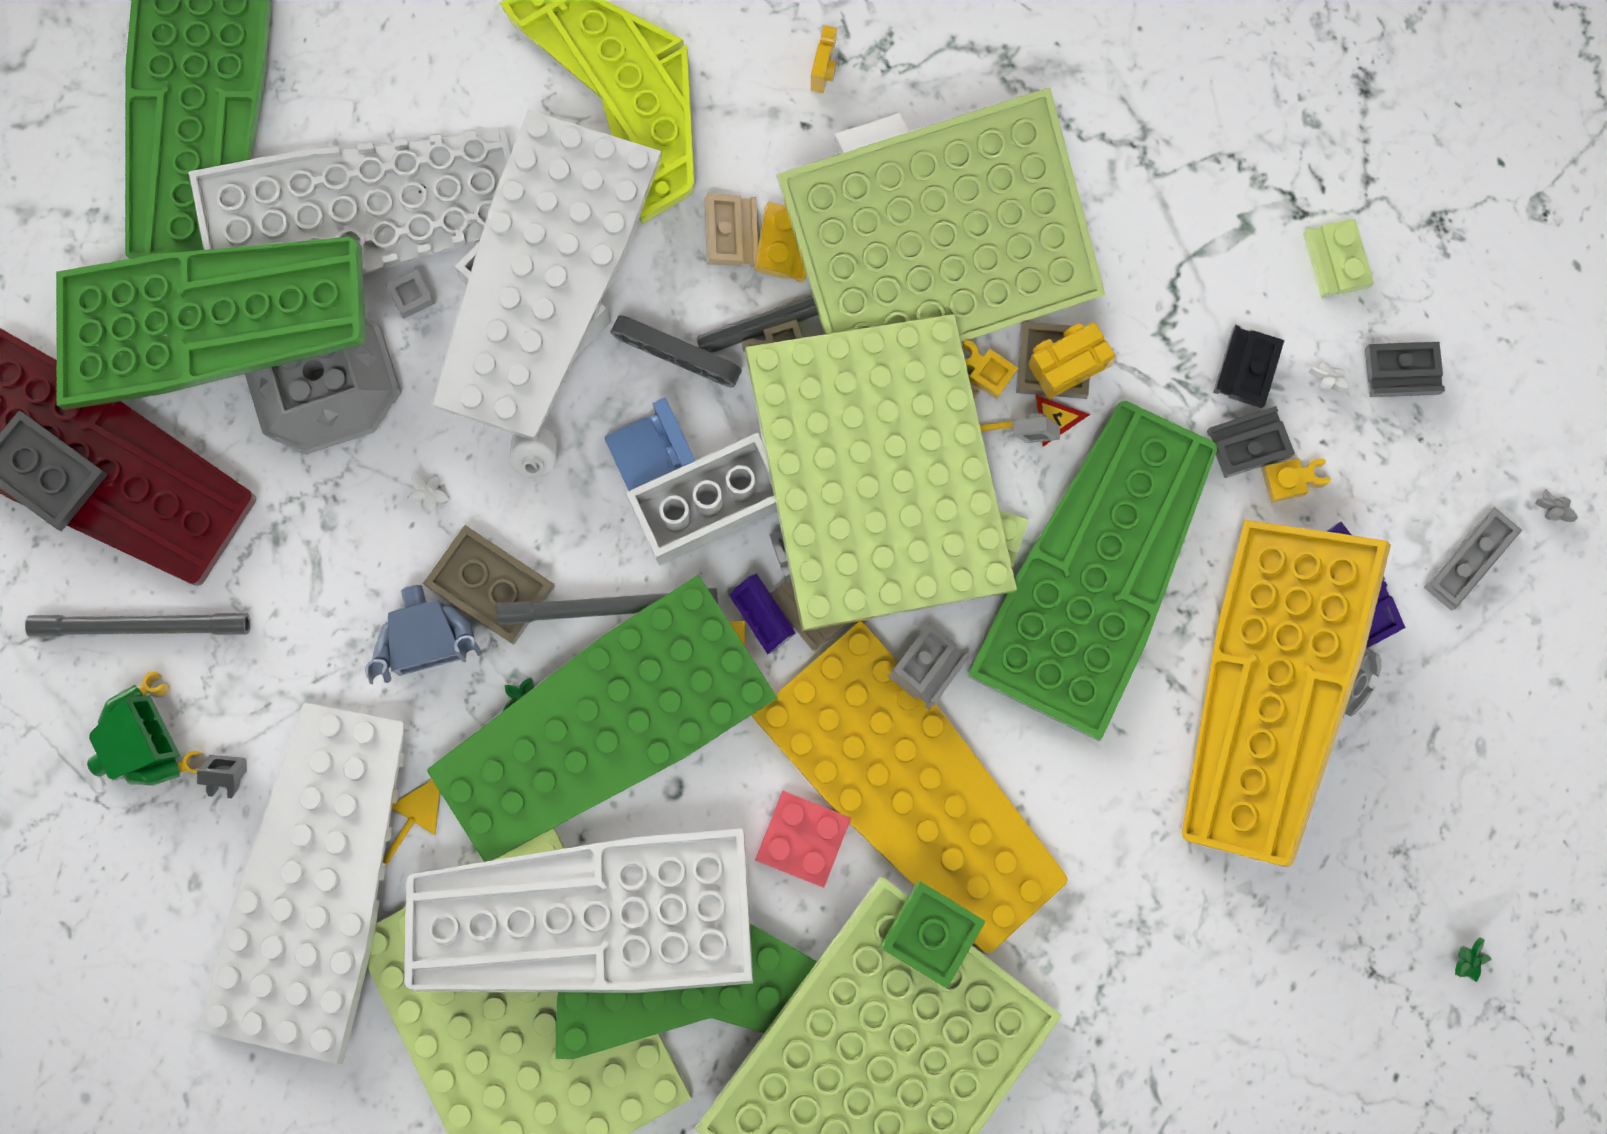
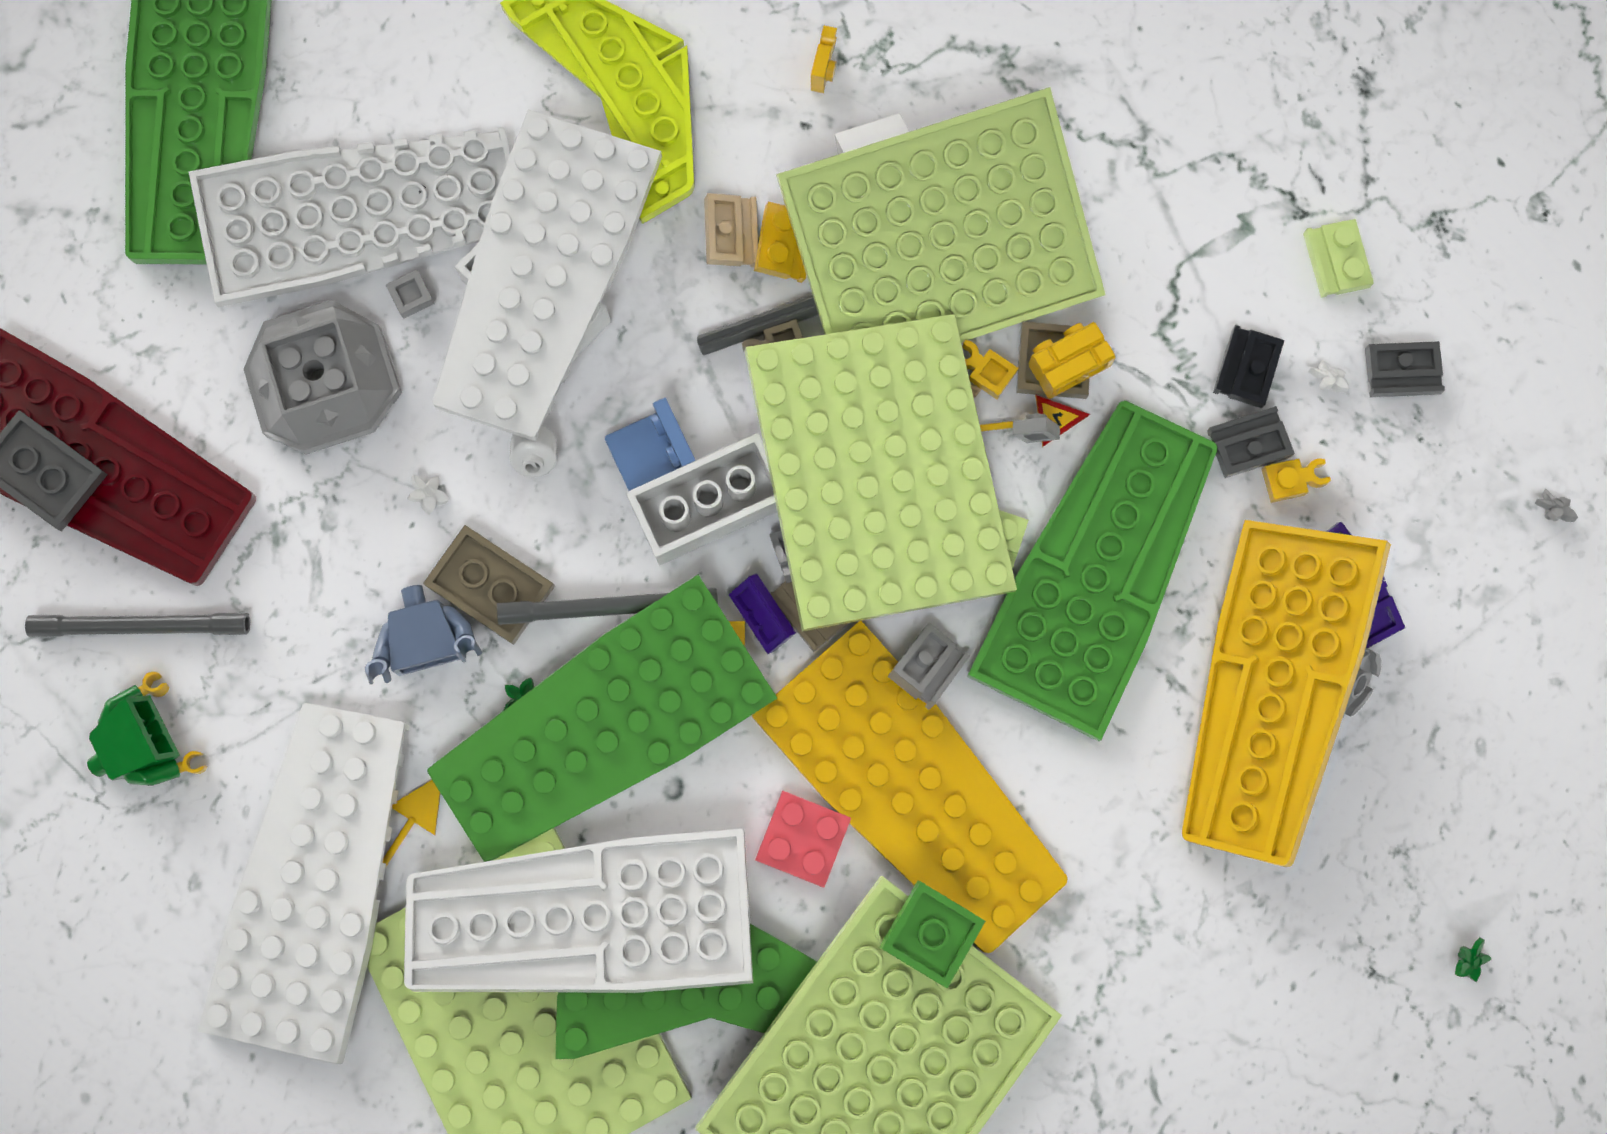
(203, 317): bright green wing -> none
(222, 772): dark grey tile -> none
(676, 351): dark grey beam -> none
(1472, 558): light grey tile -> none

